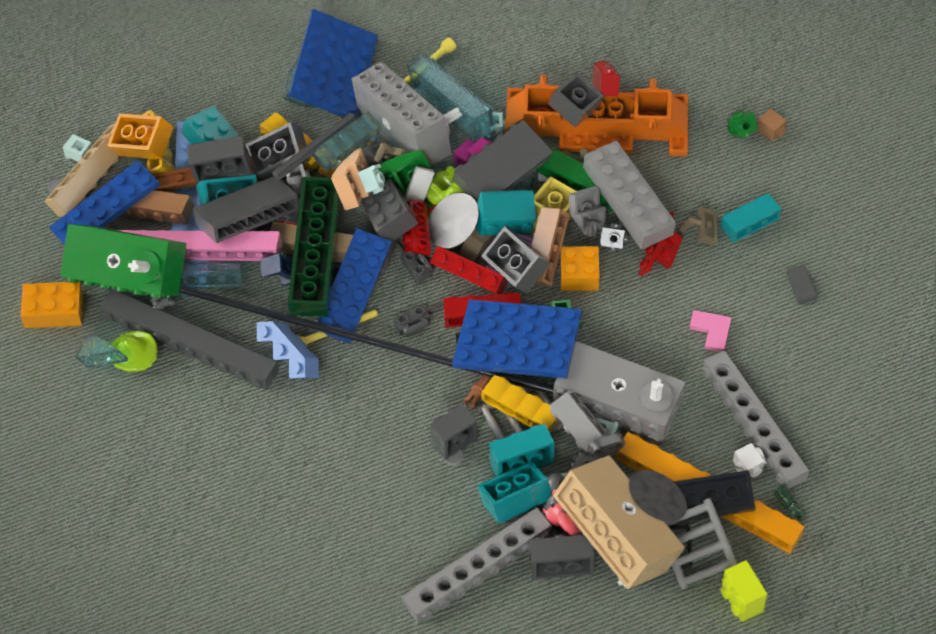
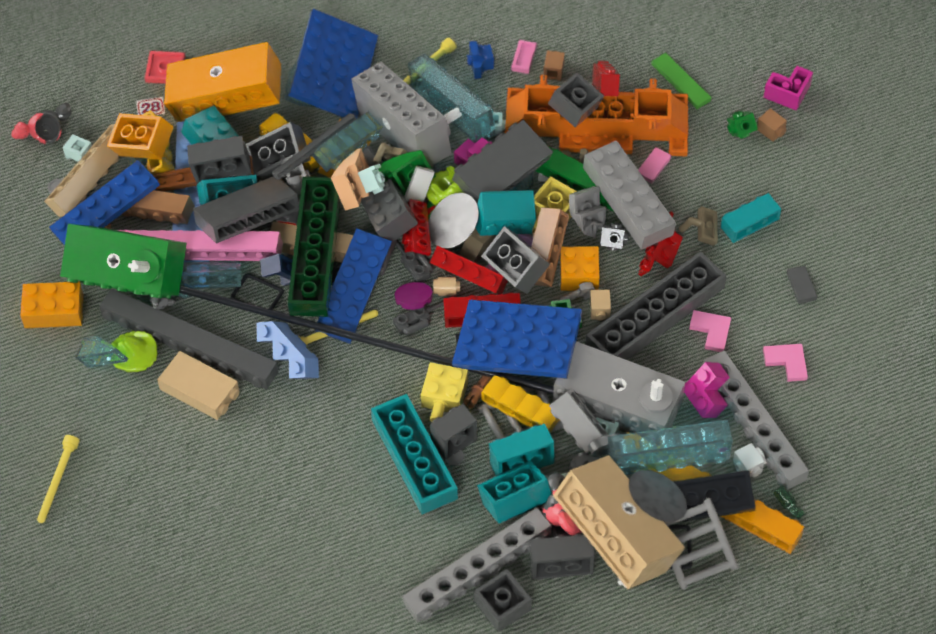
(43, 121): none -> dark grey hair
(69, 444): none -> light yellow piece
(154, 104): none -> sticker
(157, 65): none -> coral tile
(198, 385): none -> tan brick
(228, 80): none -> light orange piece
(263, 282): none -> black piece
(413, 295): none -> magenta tile
(414, 454): none -> teal brick
(443, 389): none -> light yellow brick
(446, 286): none -> tan brick
(480, 58): none -> blue brick
(502, 600): none -> dark grey brick
(523, 56): none -> bright pink tile
(554, 65): none -> medium nougat brick
(583, 291): none -> light grey bar
(600, 304): none -> tan brick
(654, 164): none -> bright pink tile
(658, 308): none -> dark grey brick
(671, 447): none -> clear light blue brick
(681, 80): none -> bright green tile
(703, 389): none -> dark pink brick
(743, 591): neon yellow brick -> none
(787, 90): none -> dark pink brick
(790, 356): none -> bright pink tile

